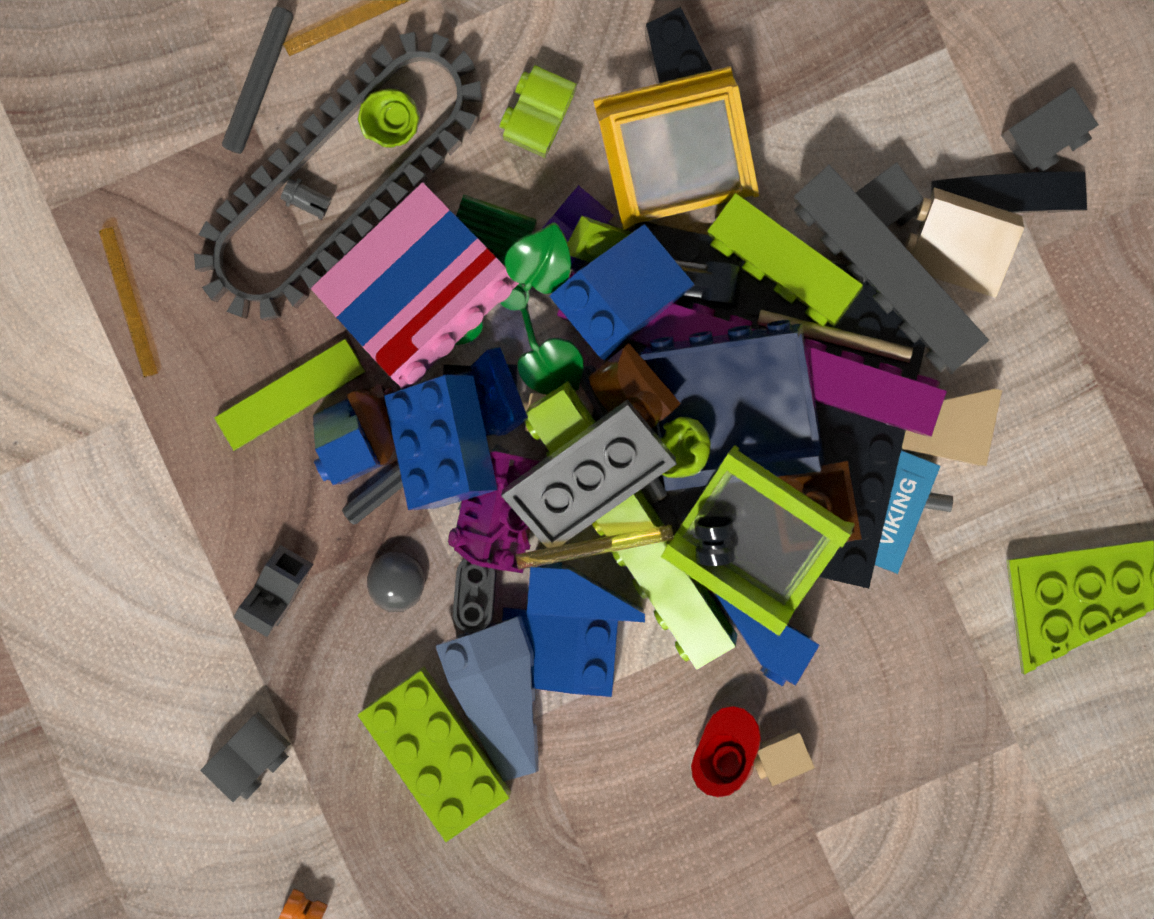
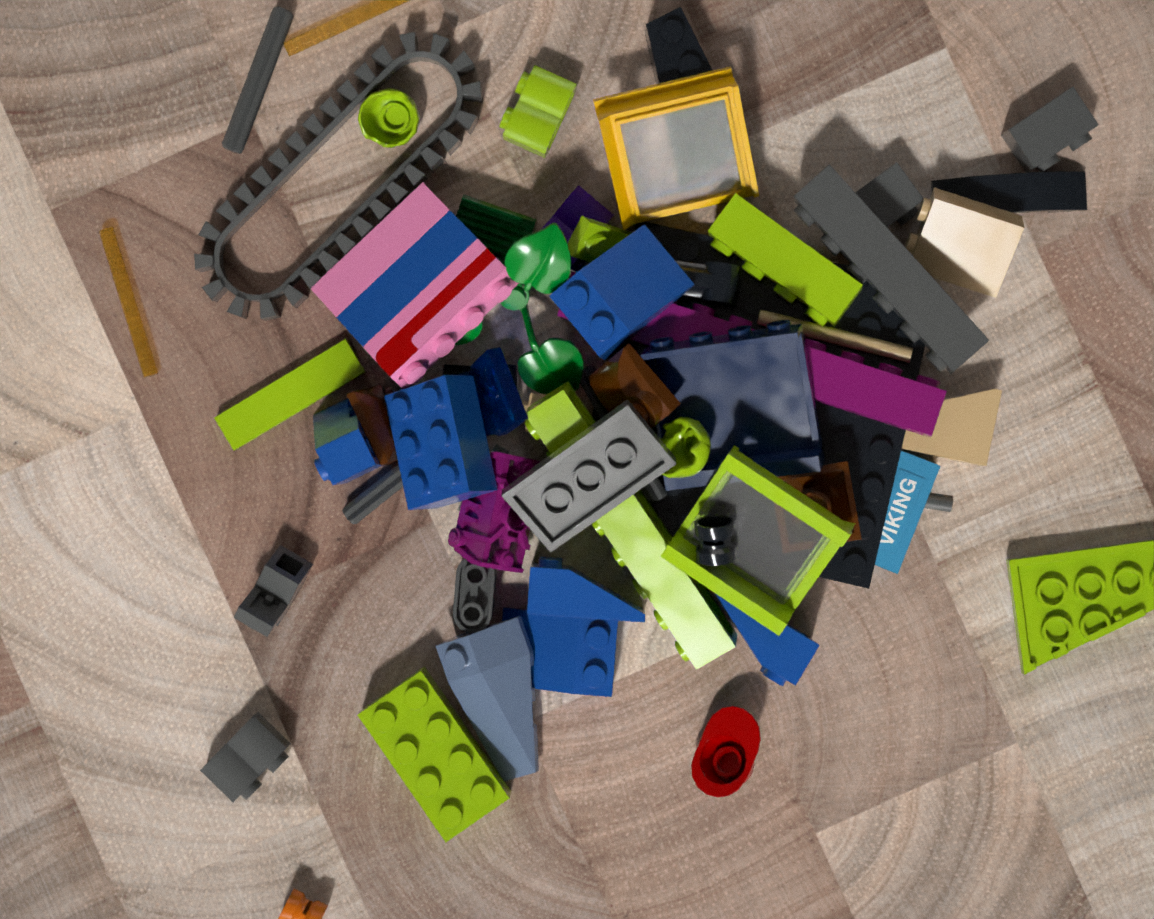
(305, 198): dark grey pin -> none
(395, 581): dark grey hair -> none
(594, 547): clear yellow bar -> none
(783, 757): tan brick -> none

